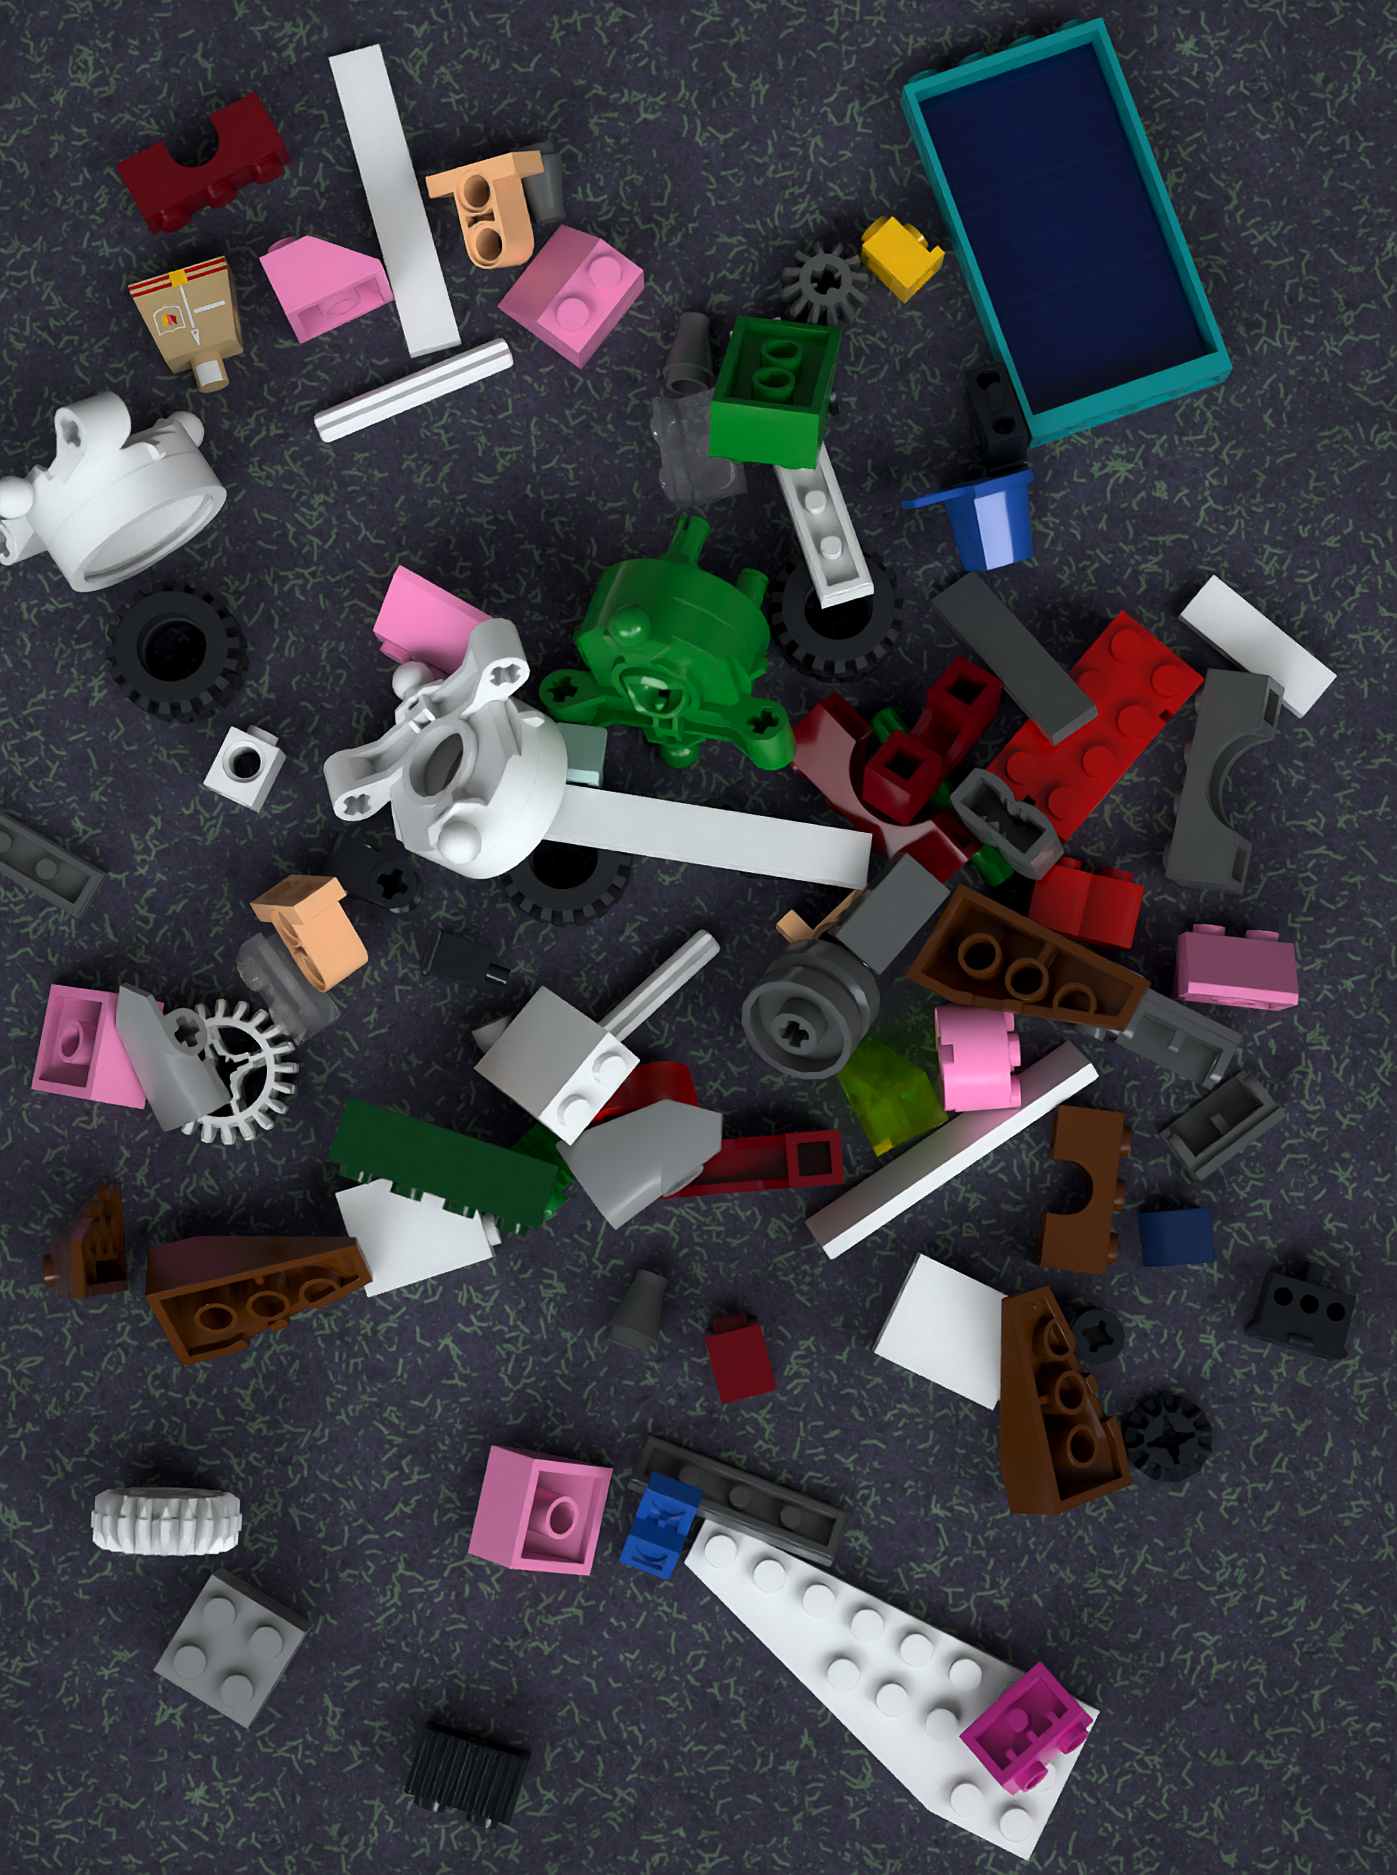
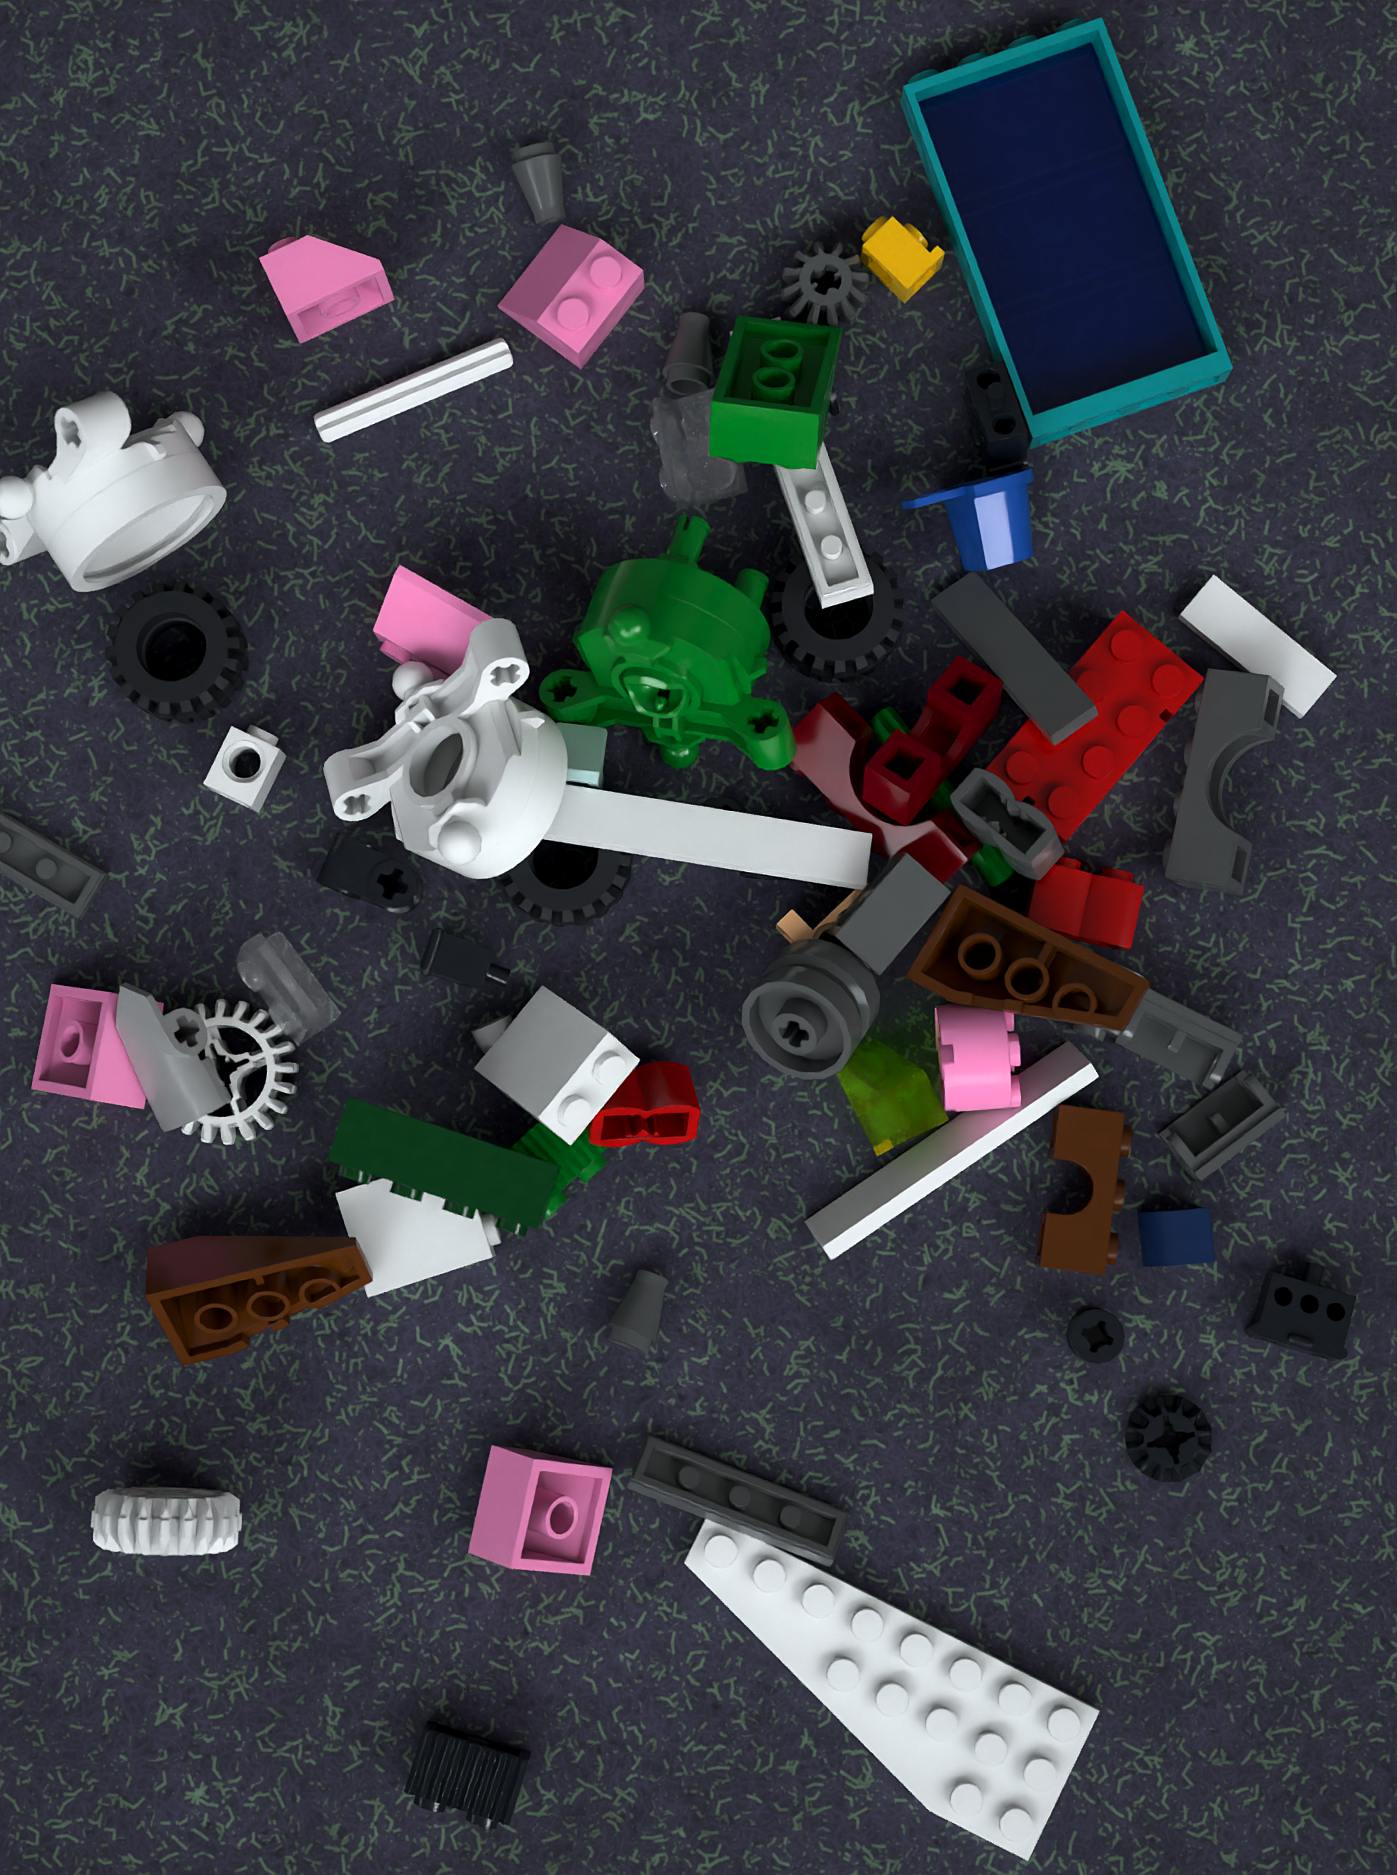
(90, 1249): reddish brown wedge -> none
(172, 192): dark red arch -> none
(193, 319): tan torso -> none
(233, 1647): light grey brick -> none
(313, 927): light nougat tile -> none
(395, 201): white tile -> none
(493, 216): light nougat tile -> none
(642, 1156): light grey panel -> none
(660, 985): white axle -> none
(661, 1525): blue slope -> none
(739, 1357): dark red arch -> none
(770, 1164): dark red arch -> none
(946, 1331): white brick -> none
(1027, 1730): dark pink bracket -> none
(1052, 1429): reddish brown wedge -> none
(1235, 970): bright pink slope -> none

